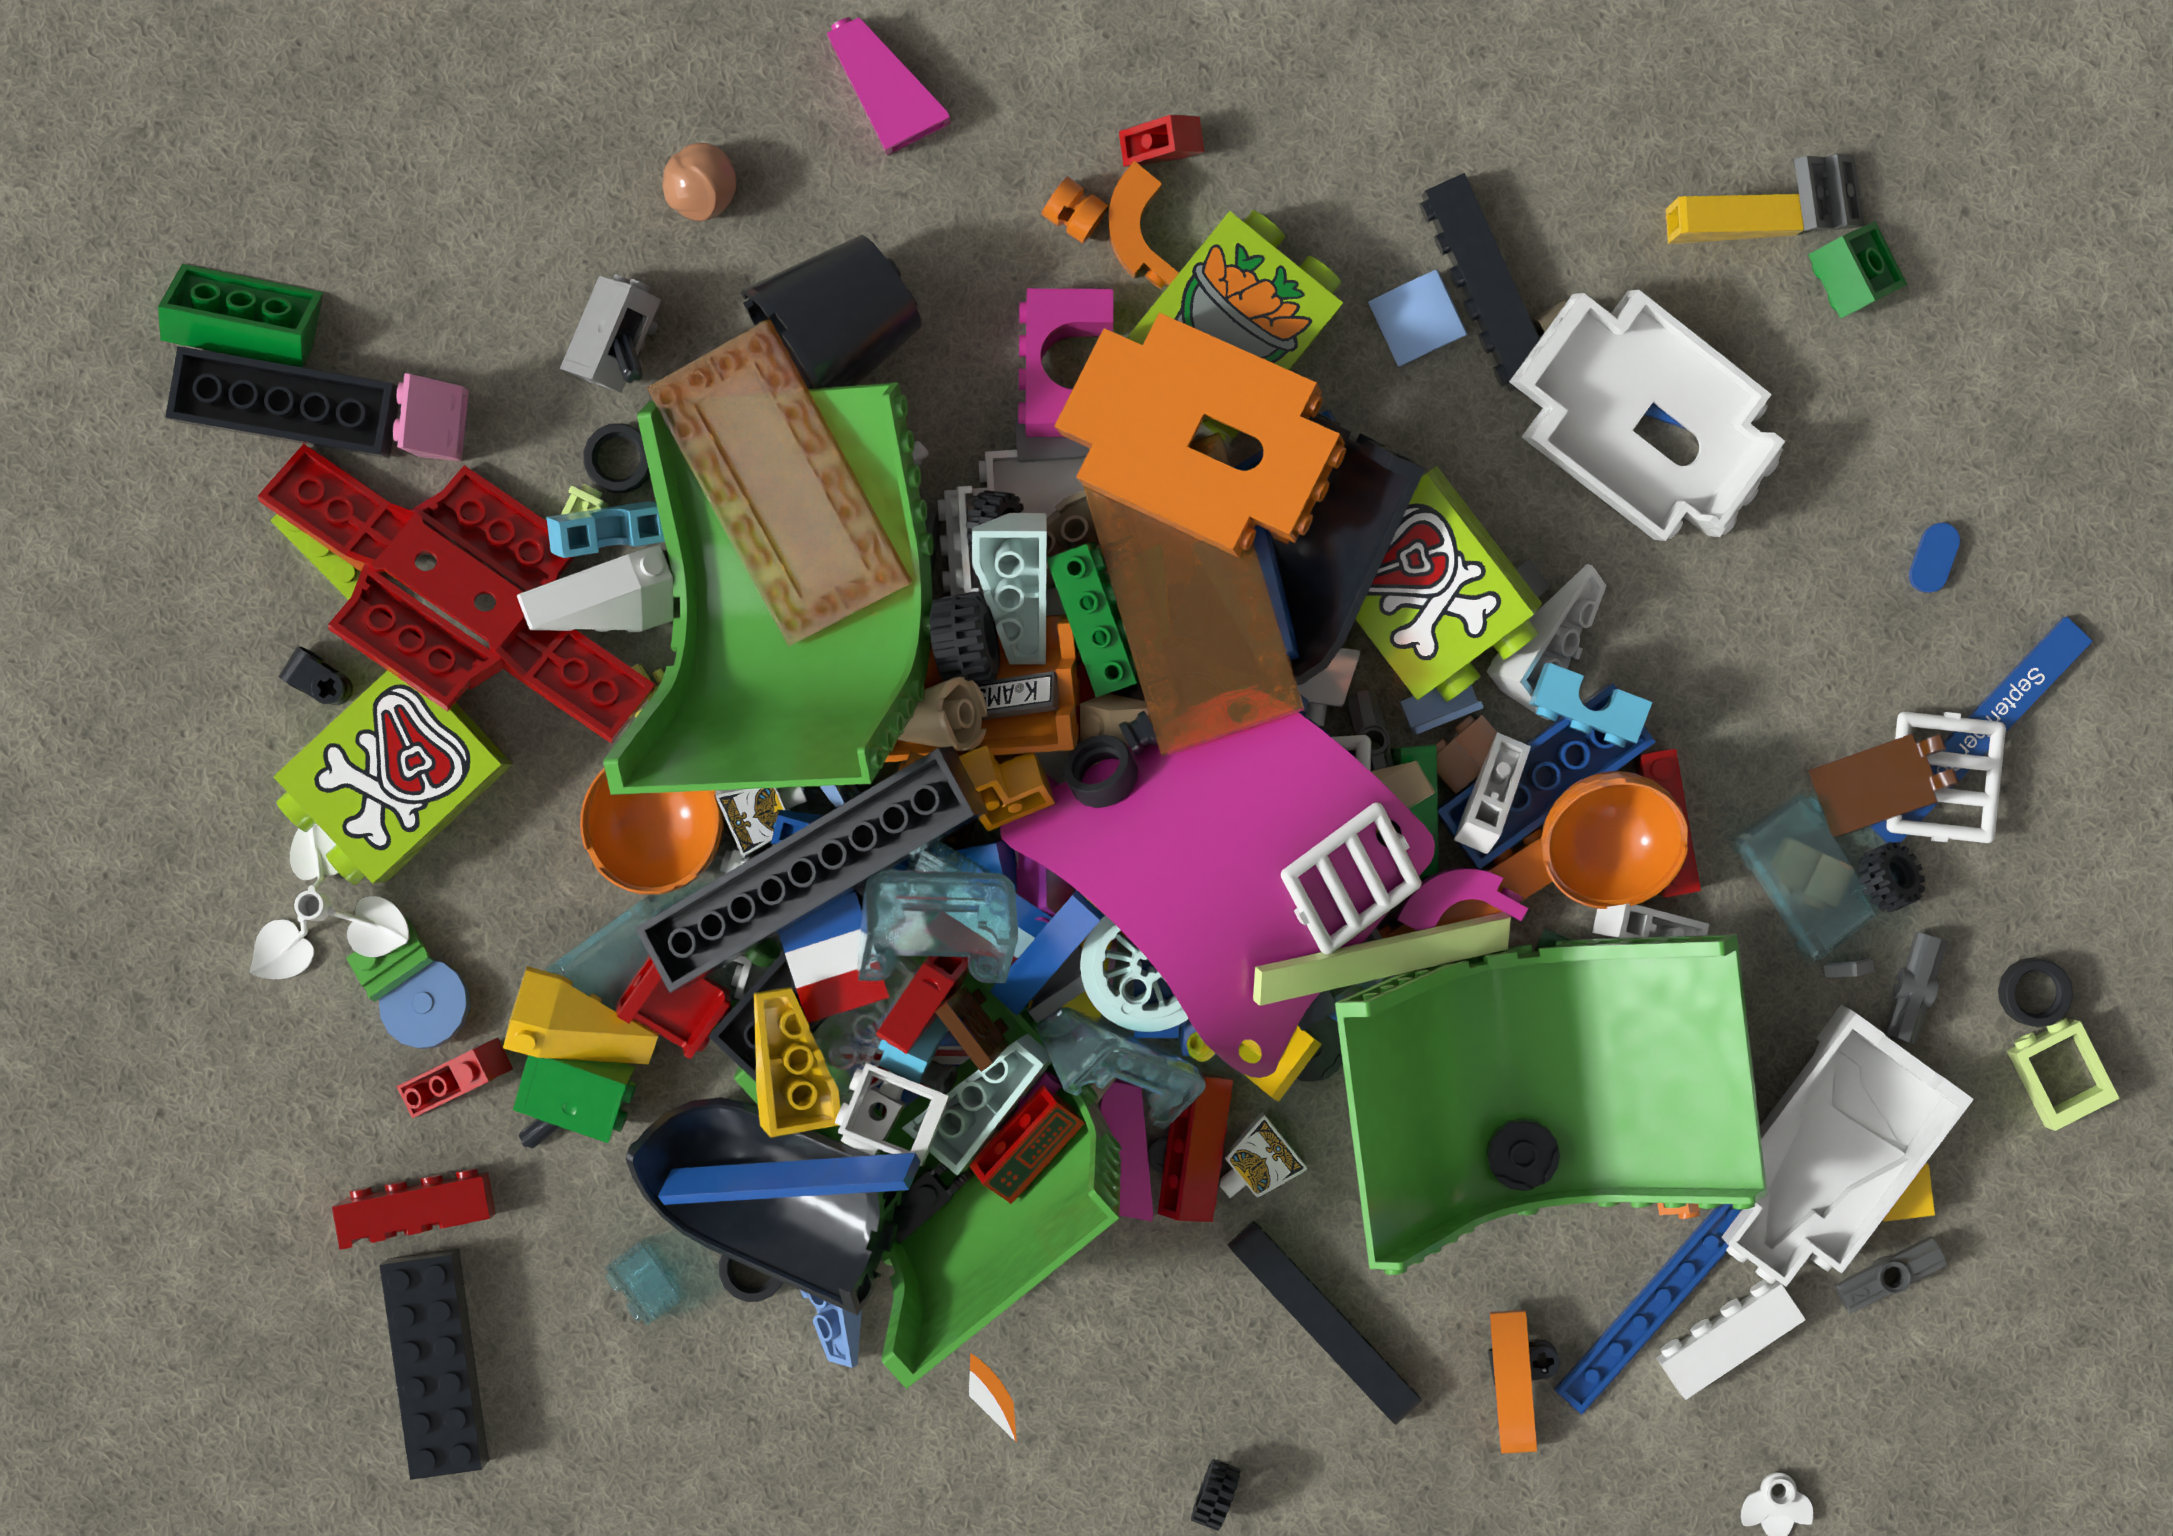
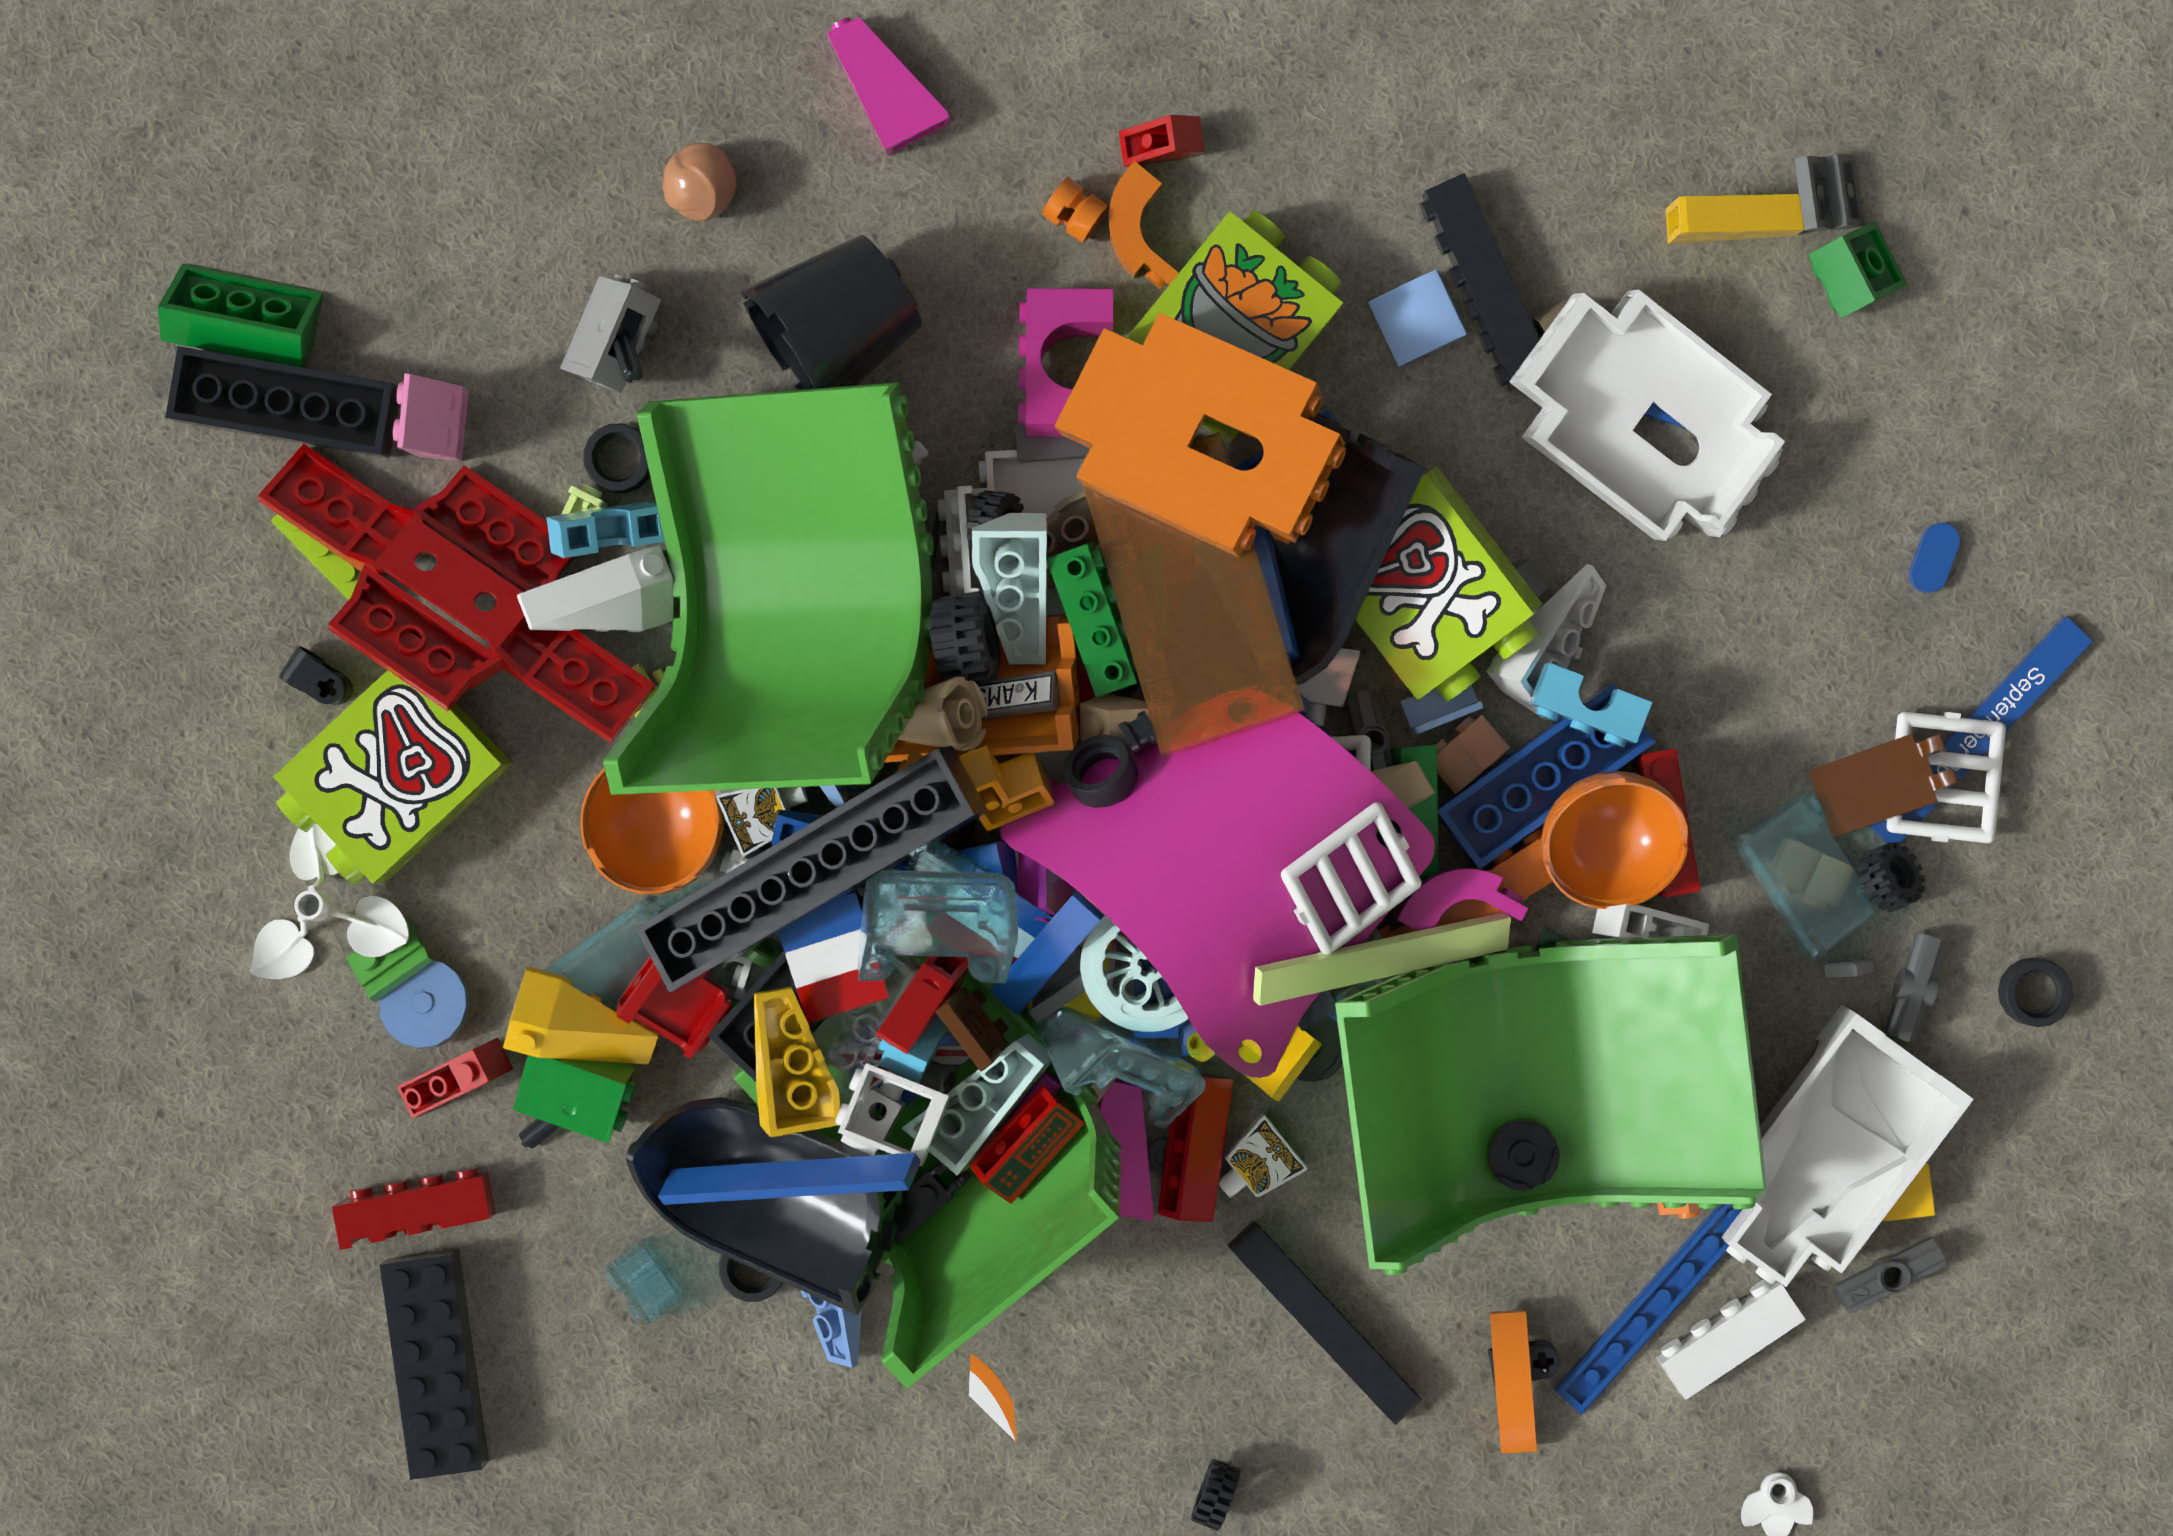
(779, 483): clear orange tile -> none
(1492, 794): white slope -> none
(2077, 1106): yellowish green window -> none

